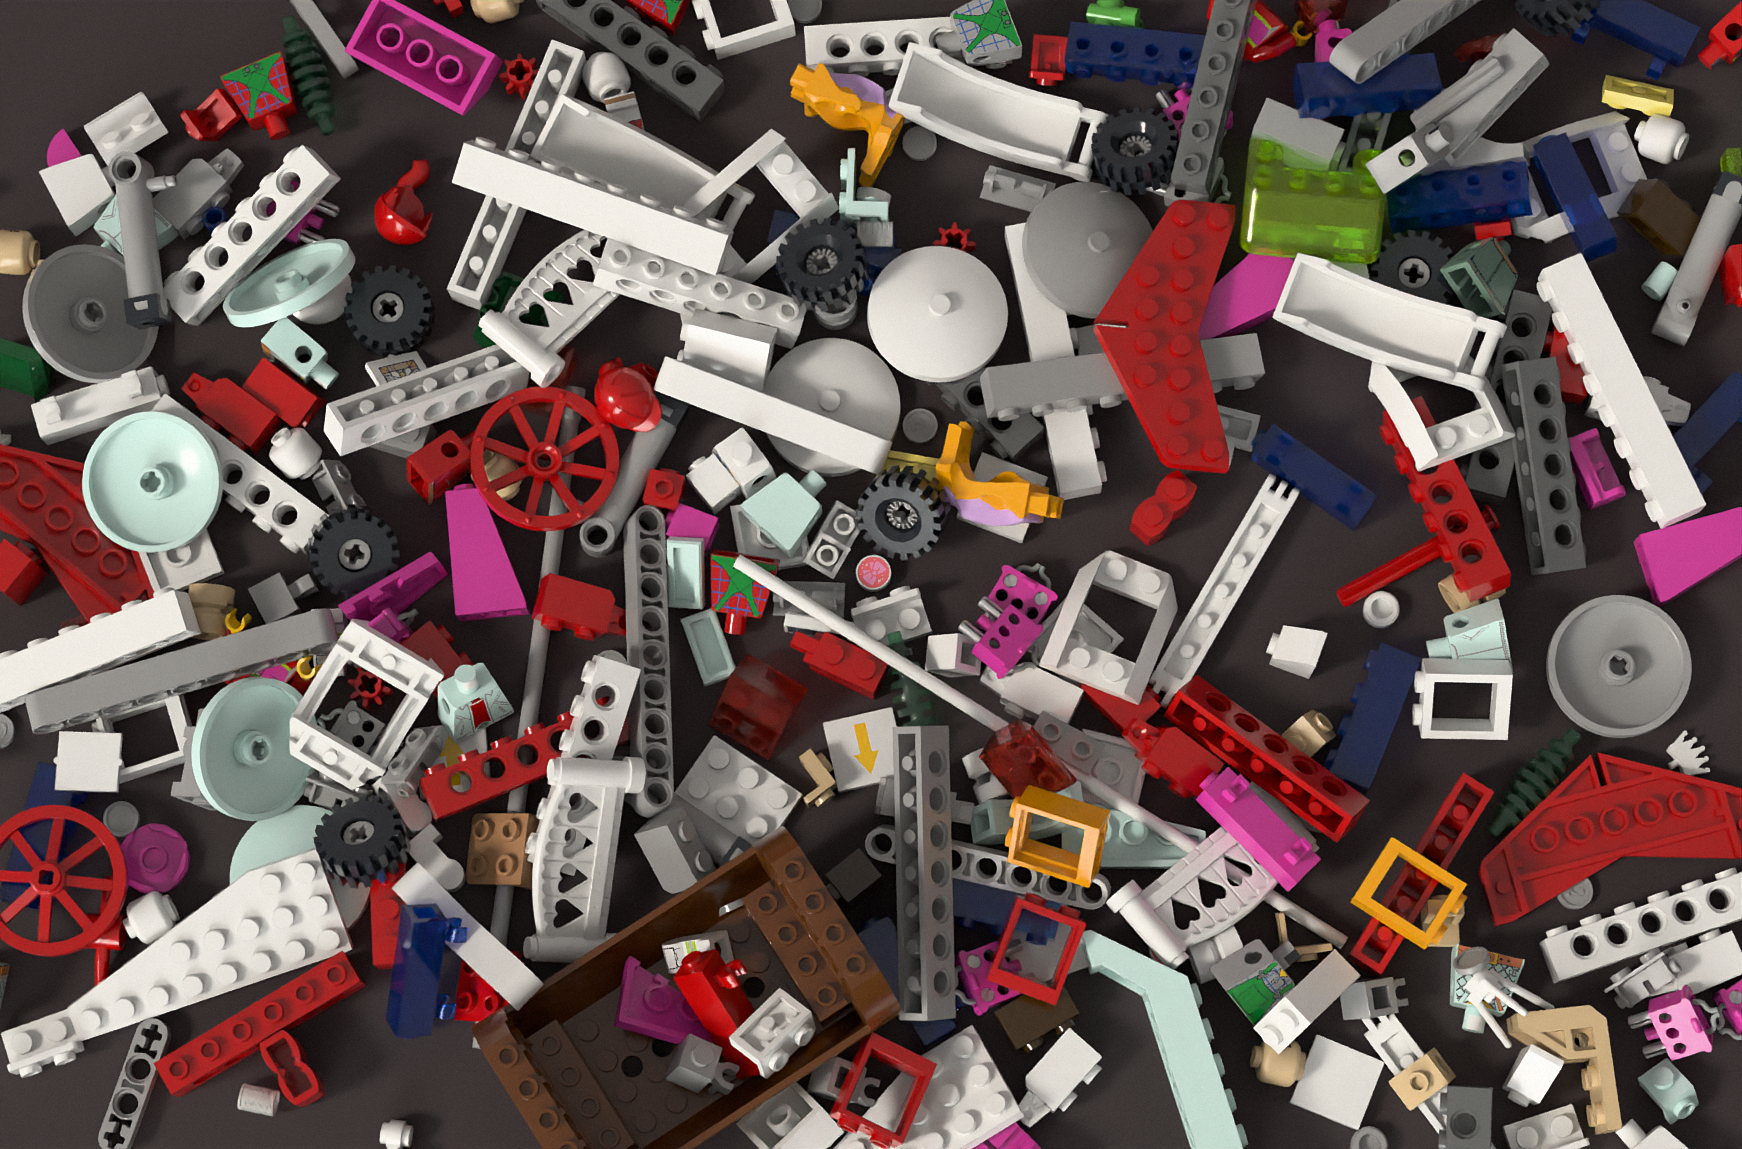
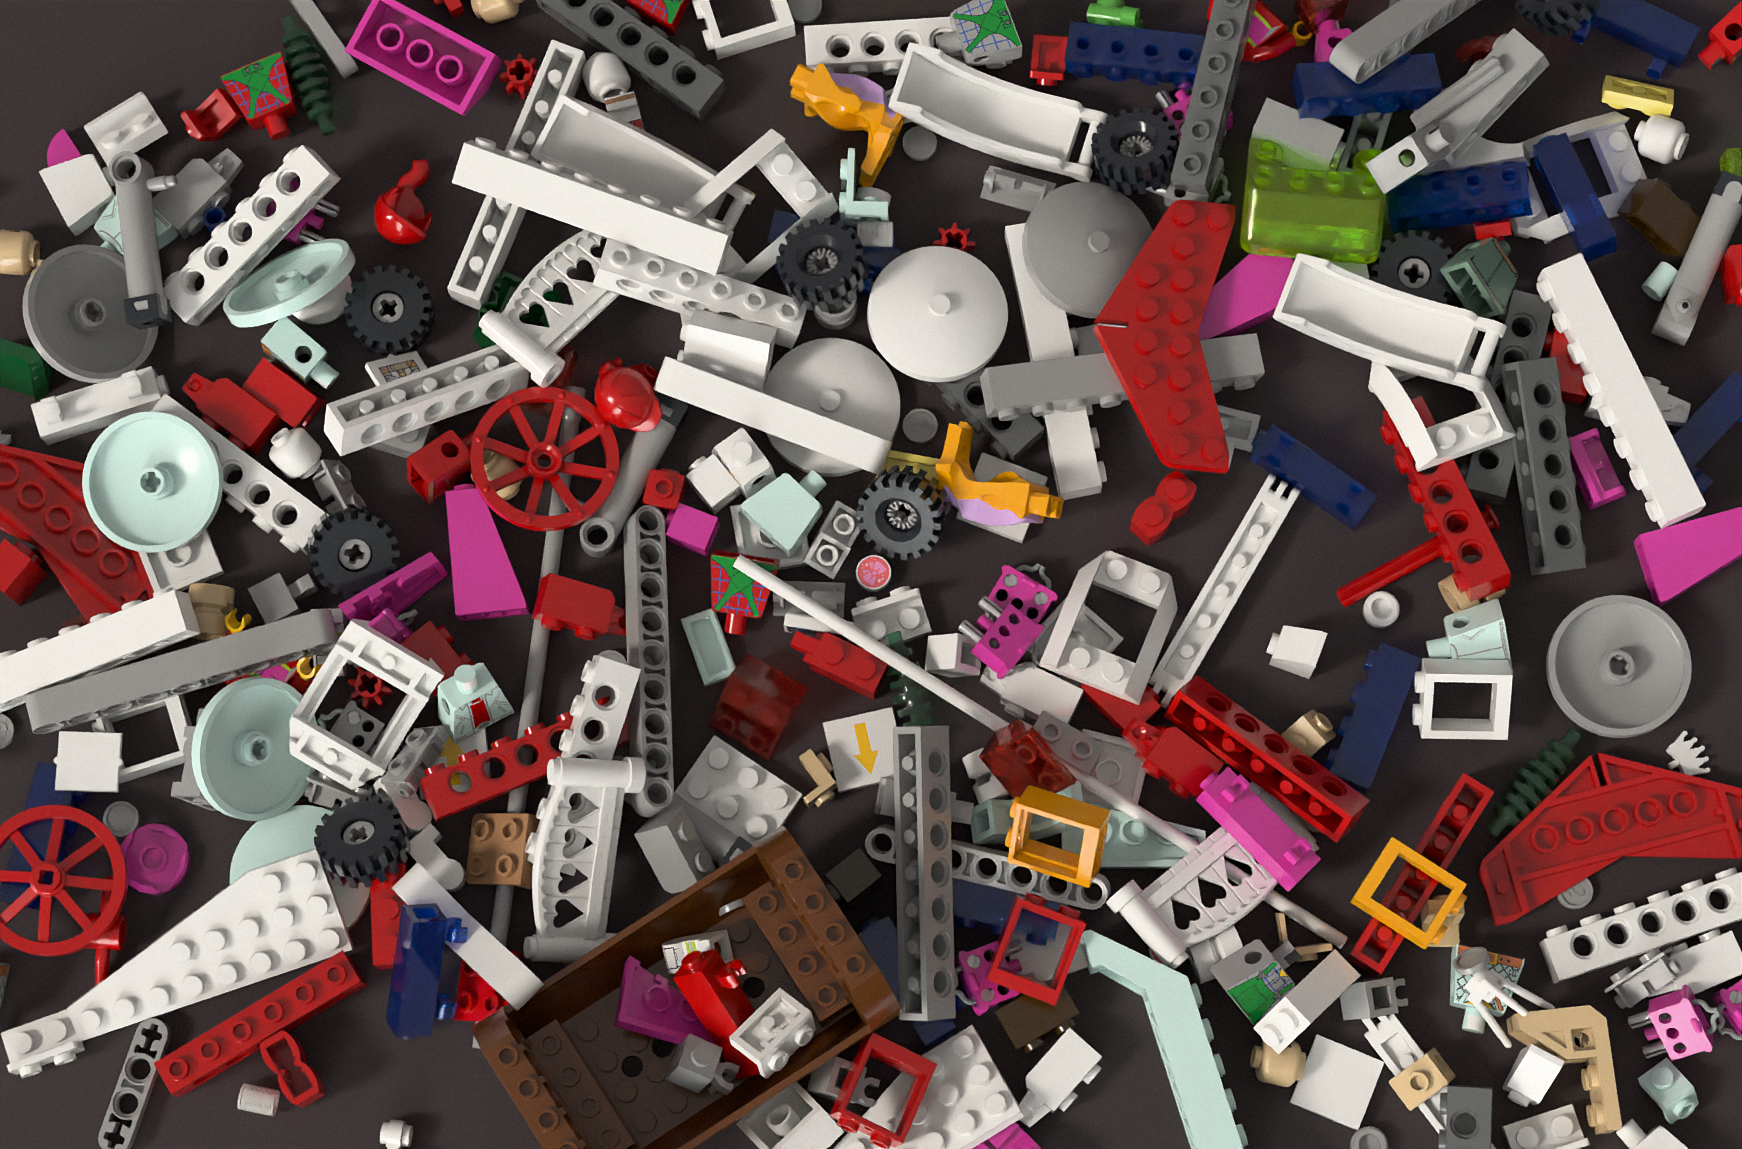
(150, 917): white head -> none
(686, 572): light aqua tile -> none

